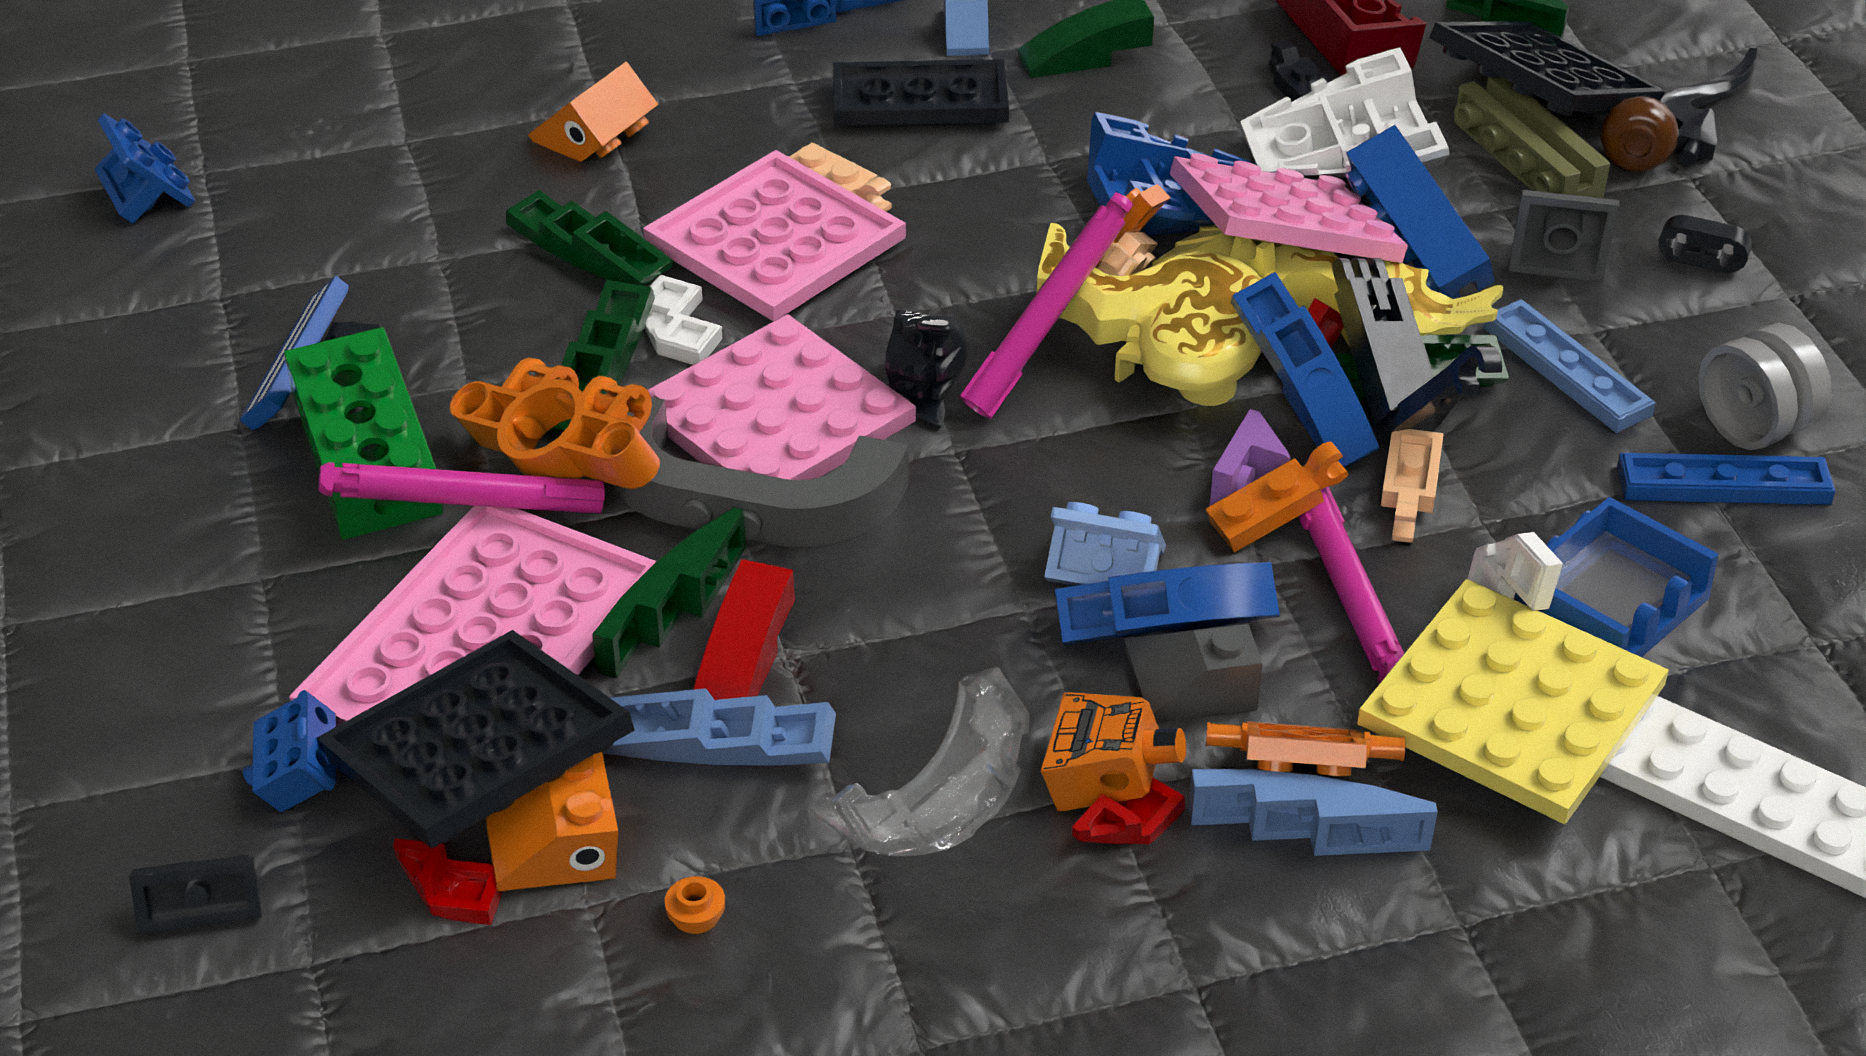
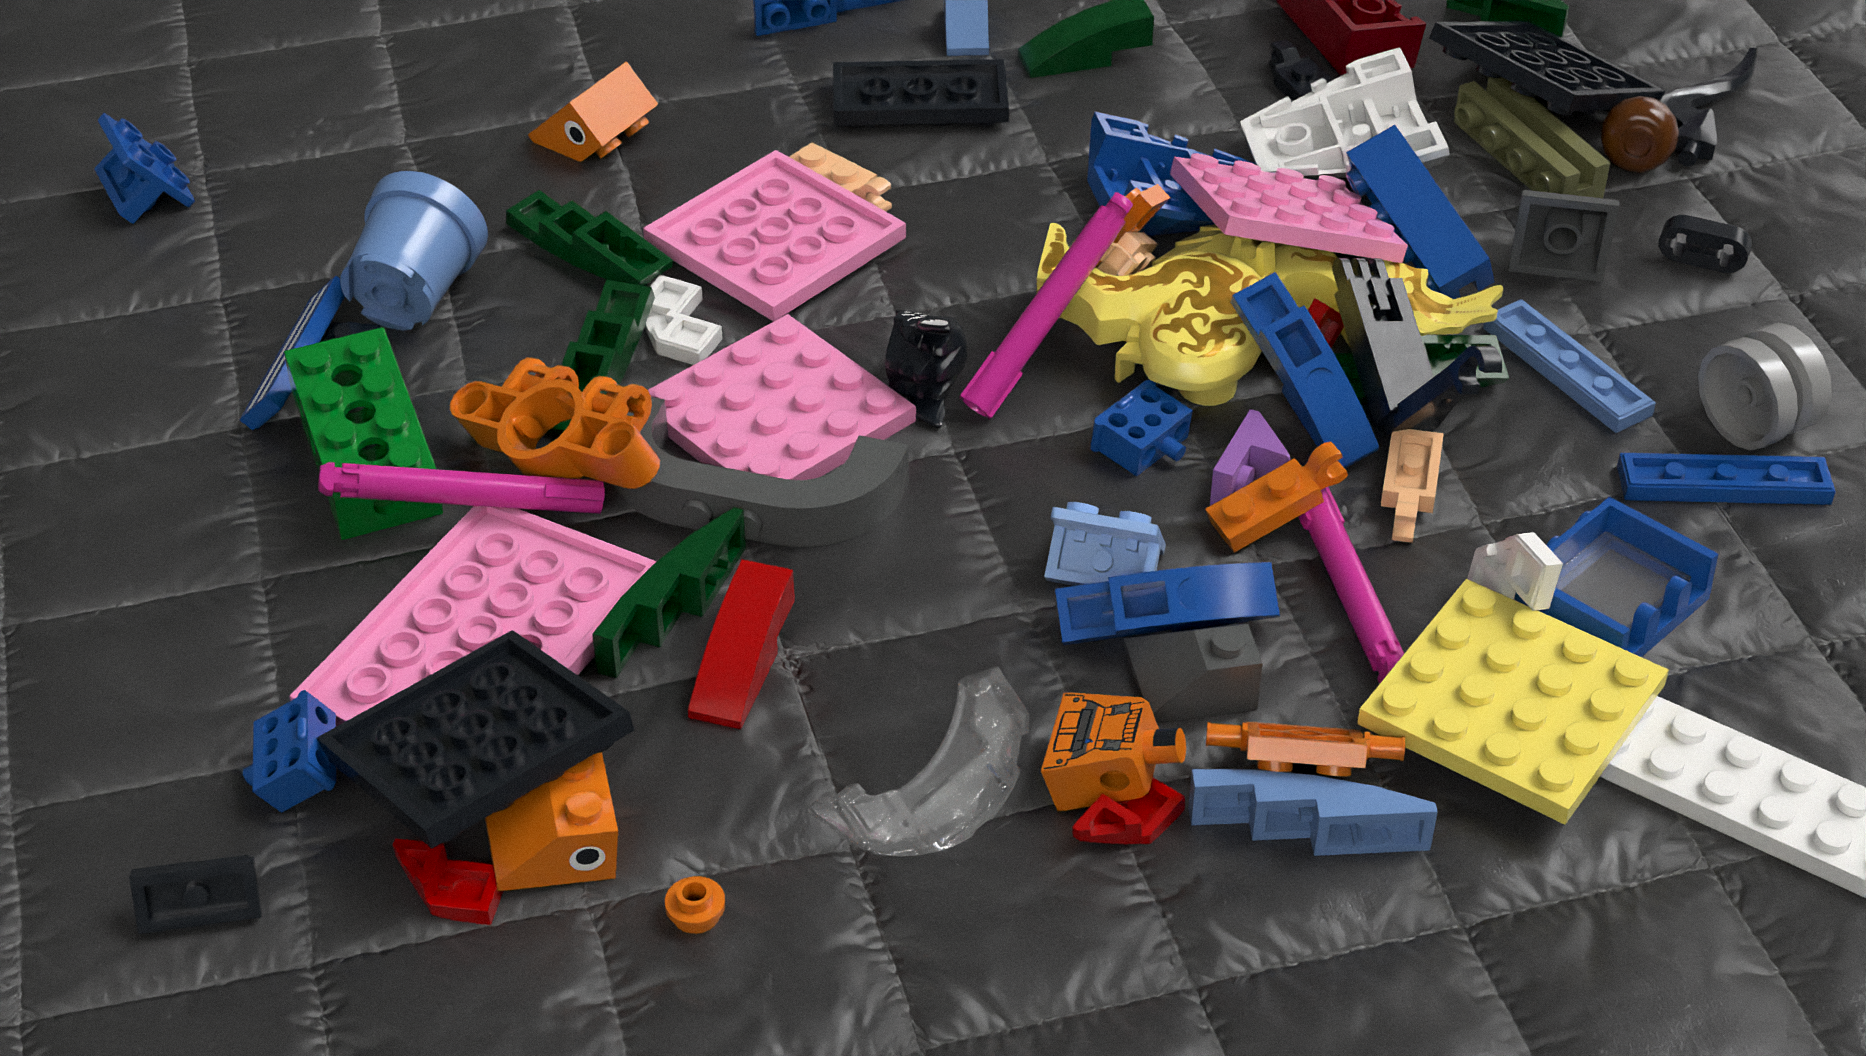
(412, 248): none -> medium blue piece
(732, 731): medium blue slope -> none
(1142, 428): none -> blue piece

